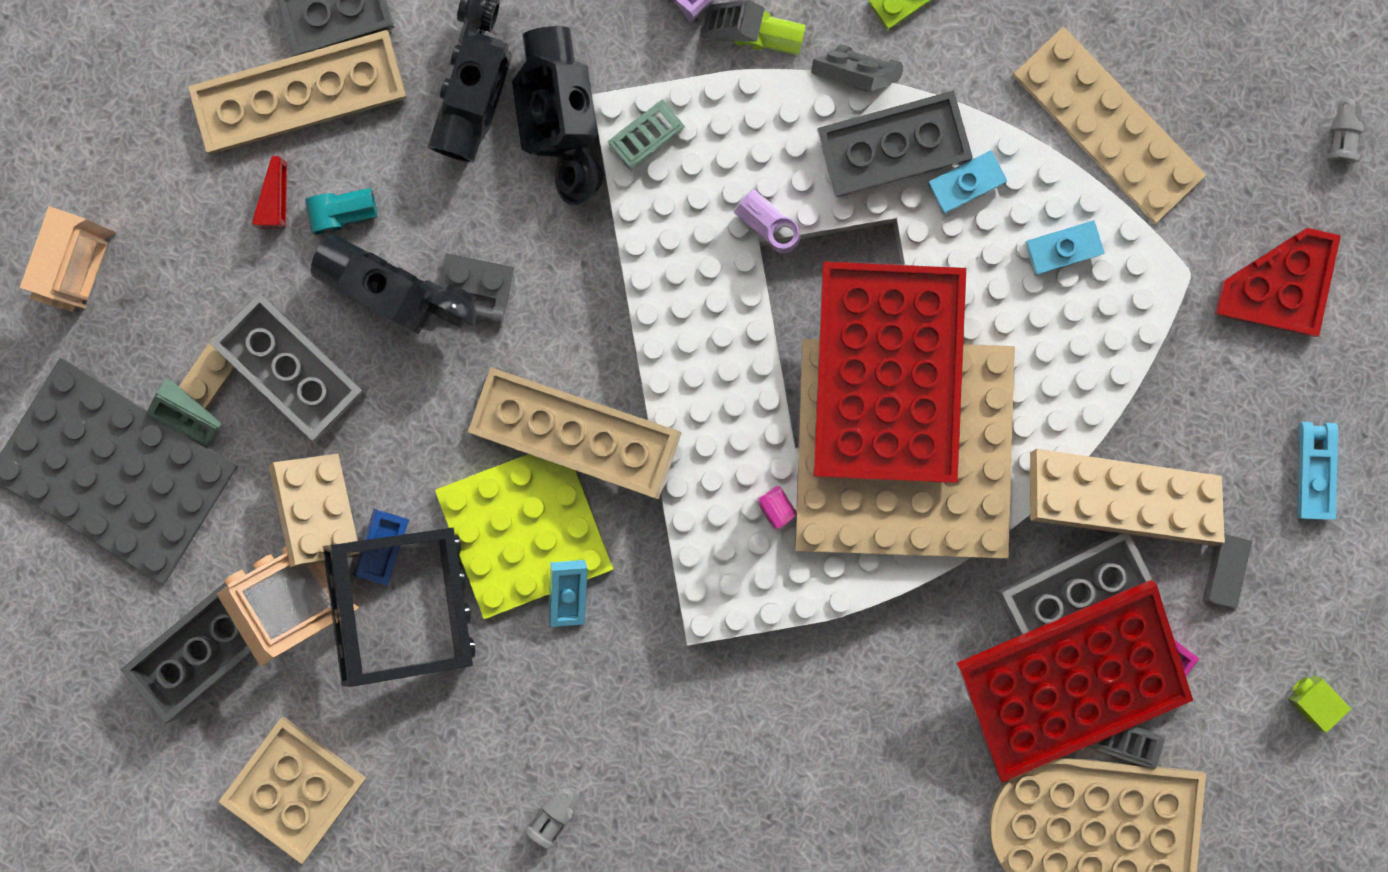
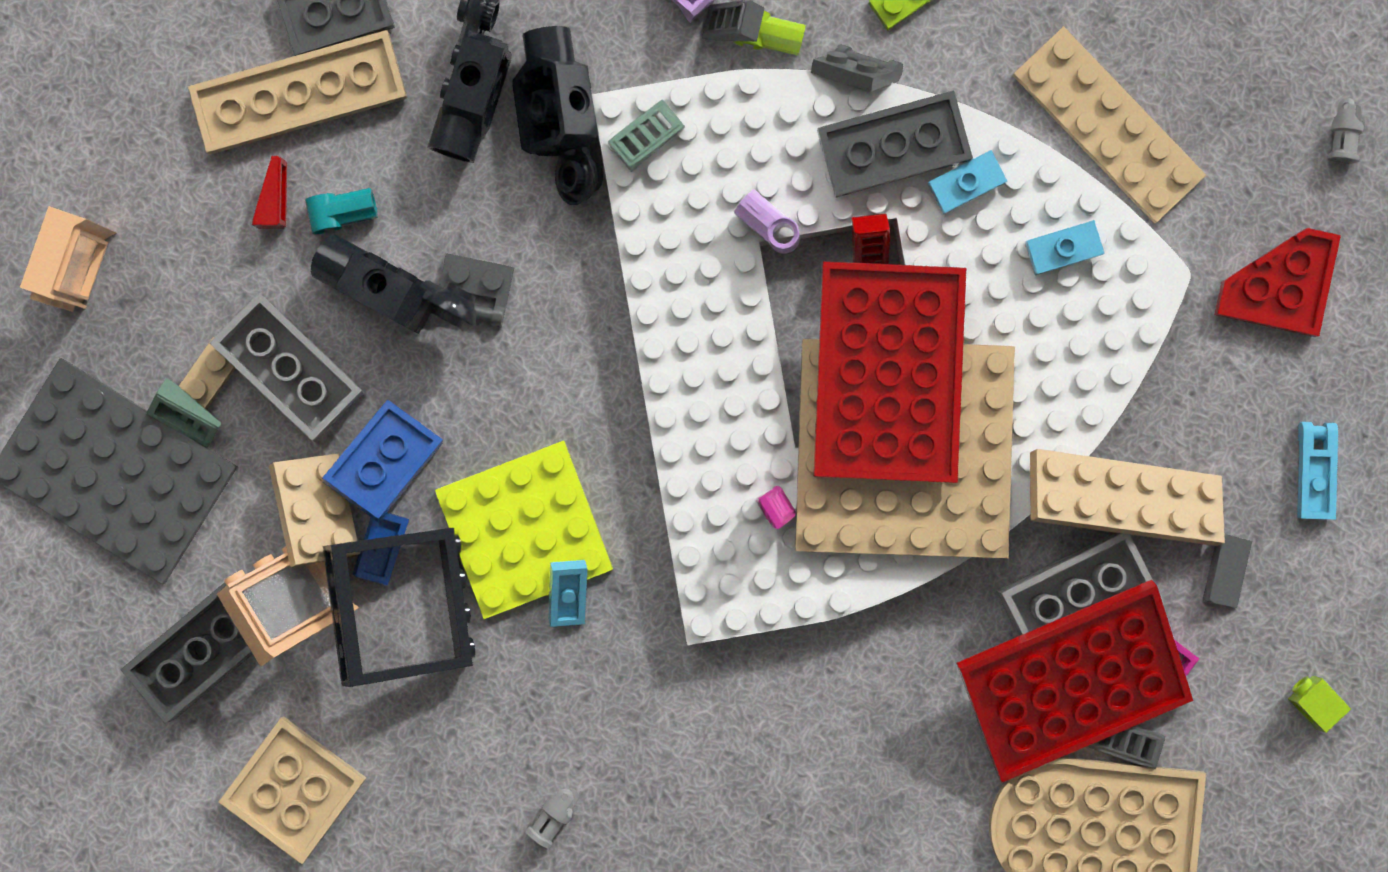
(382, 460): none -> blue plate
(575, 432): tan plate -> none
(870, 227): none -> red slope

